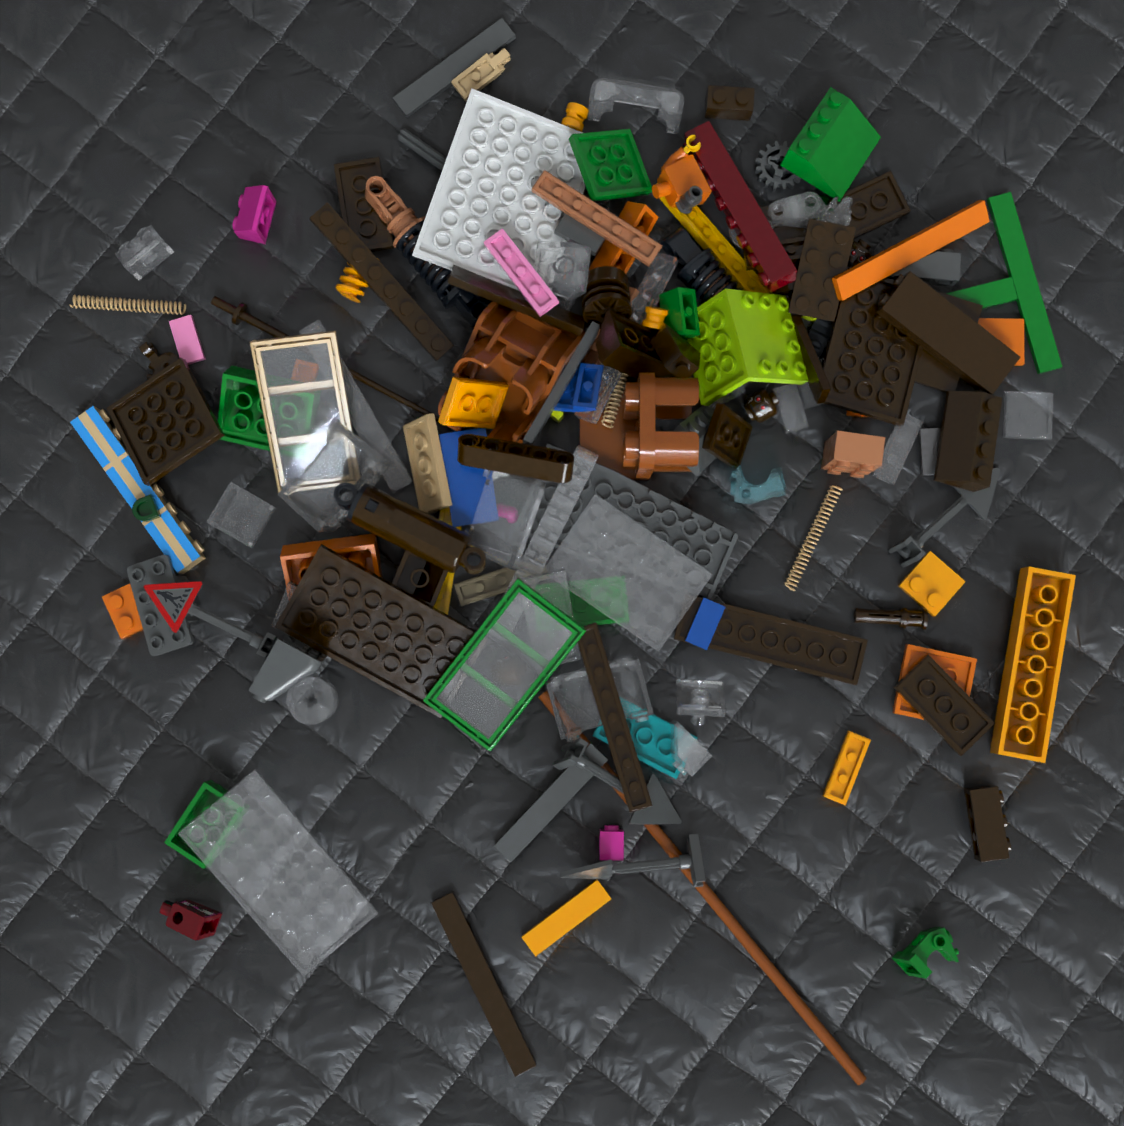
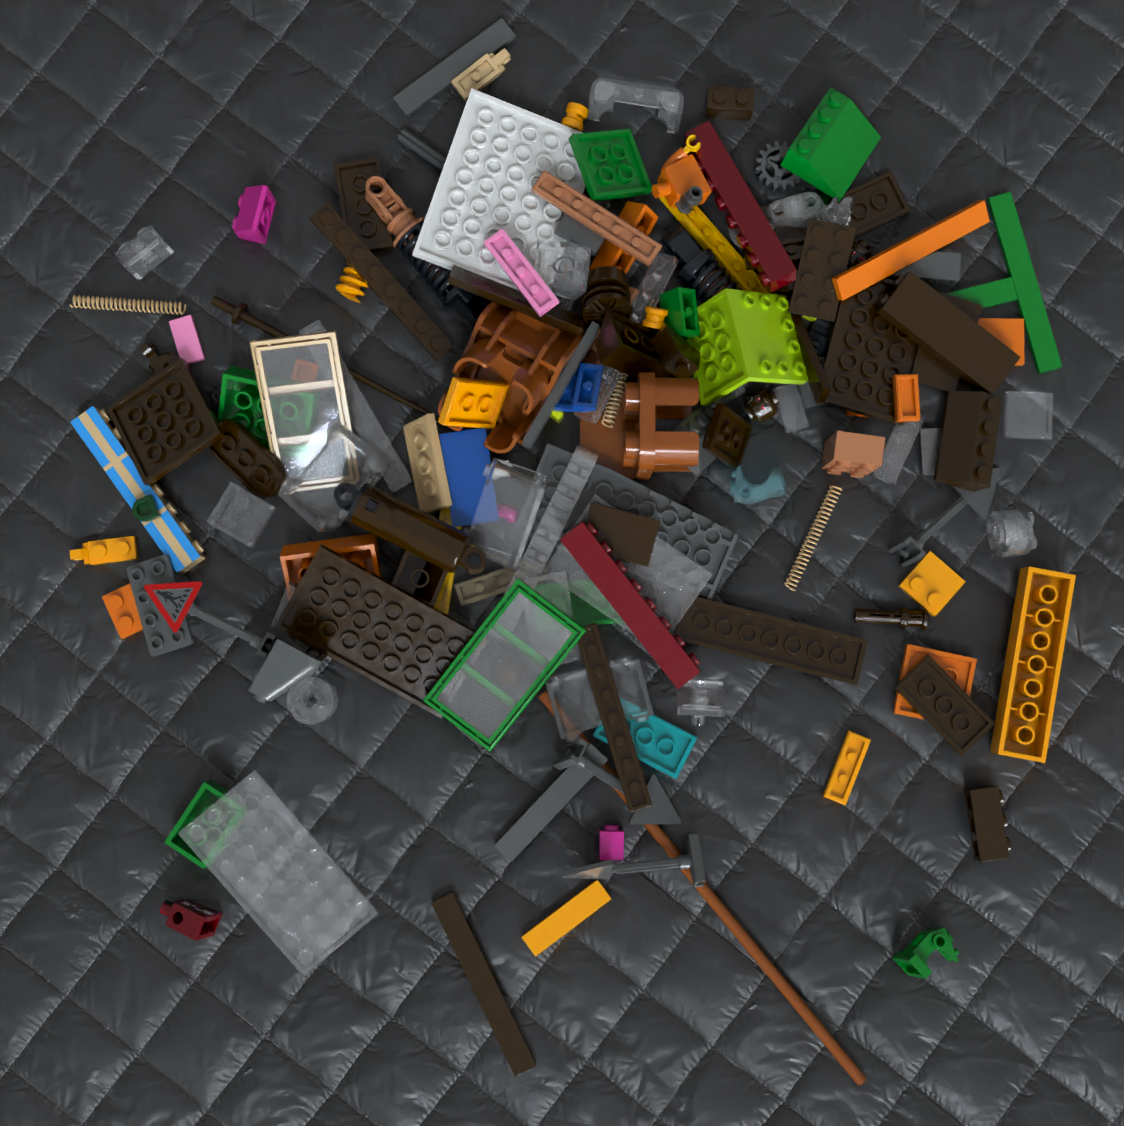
(107, 551): none -> light orange hinge
(248, 459): none -> dark brown tile
(515, 458): dark brown beam -> none
(626, 533): none -> dark brown tile
(630, 604): none -> dark red brick
(686, 750): clear slope -> none
(705, 623): blue tile -> none
(906, 398): none -> orange tile
(1011, 532): none -> clear brick

